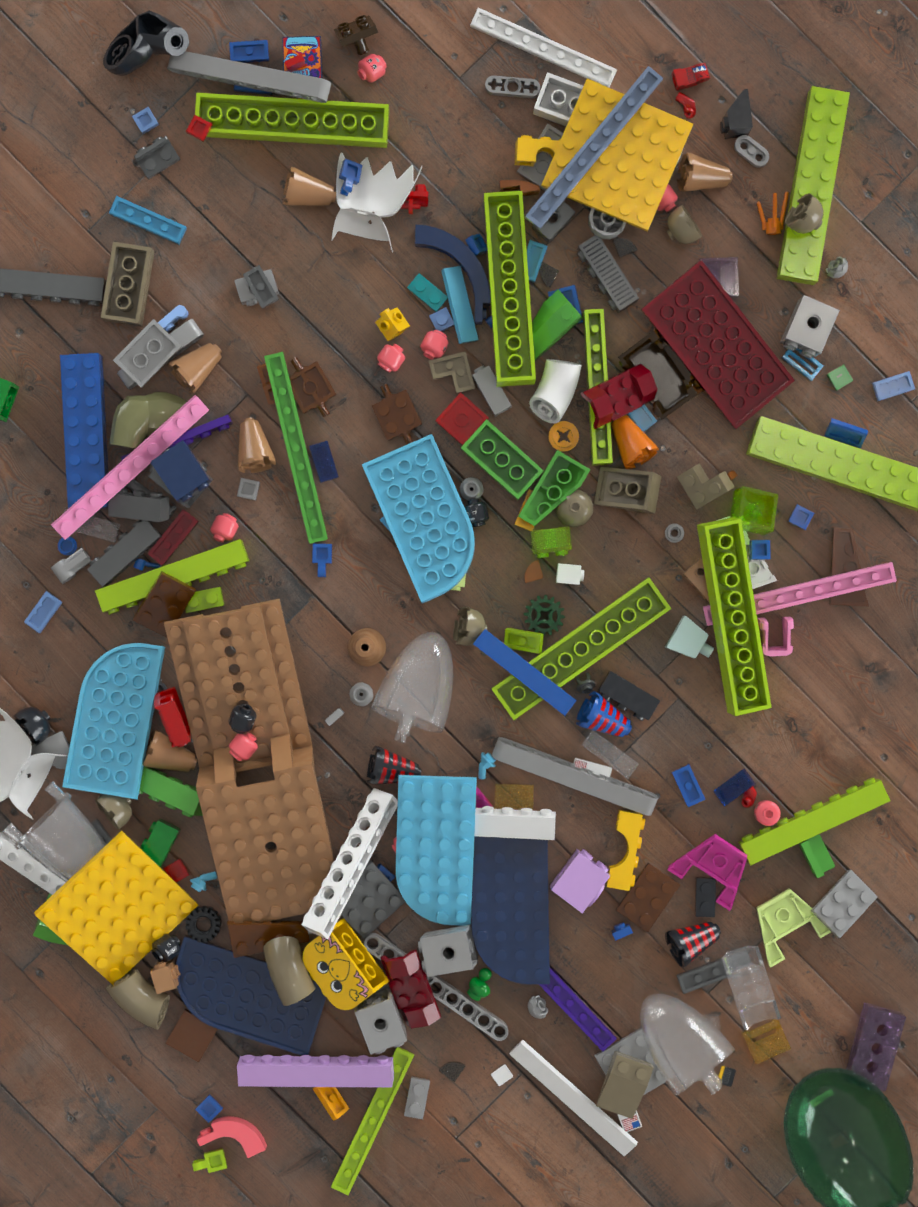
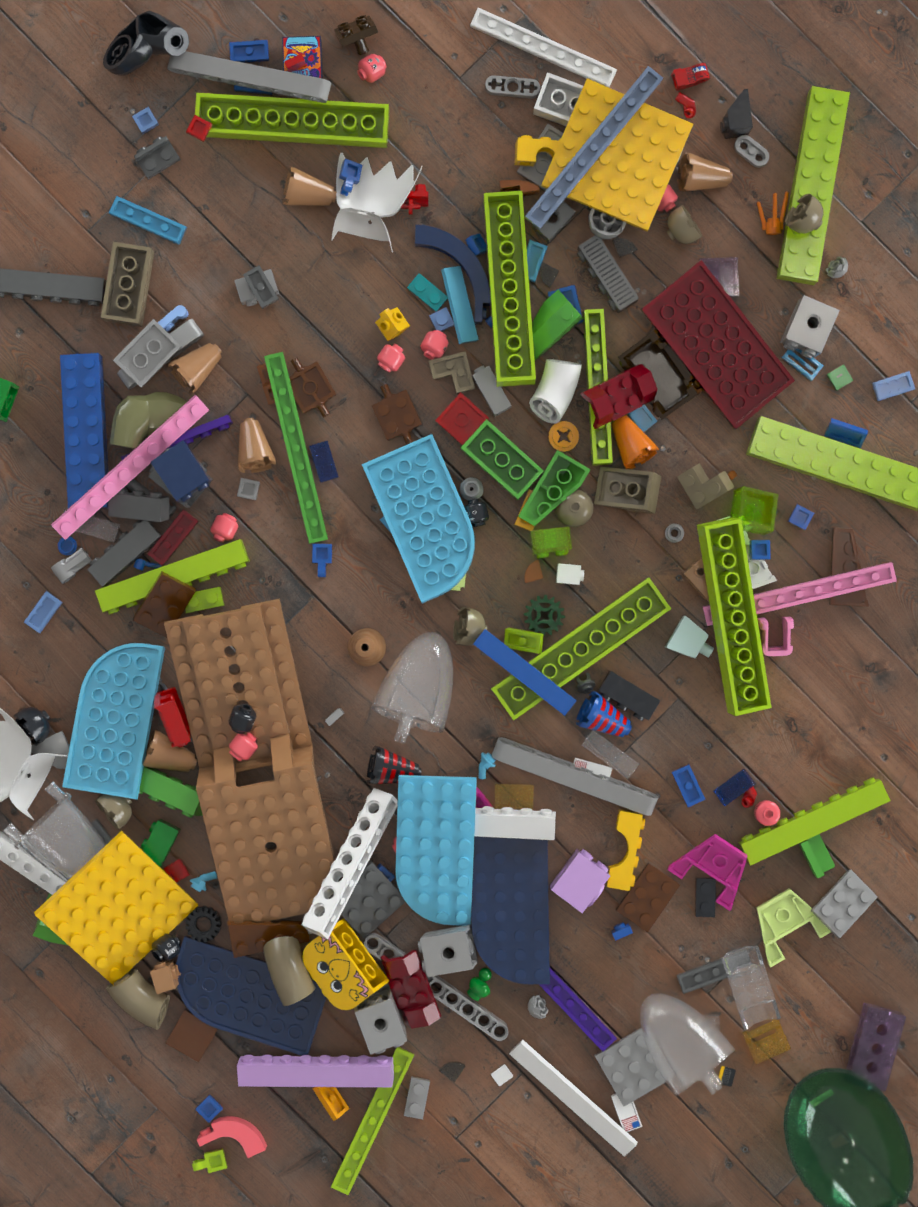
(361, 688): light grey plate -> none
(624, 1084): dark tan slope -> none
(691, 941): black cone -> none

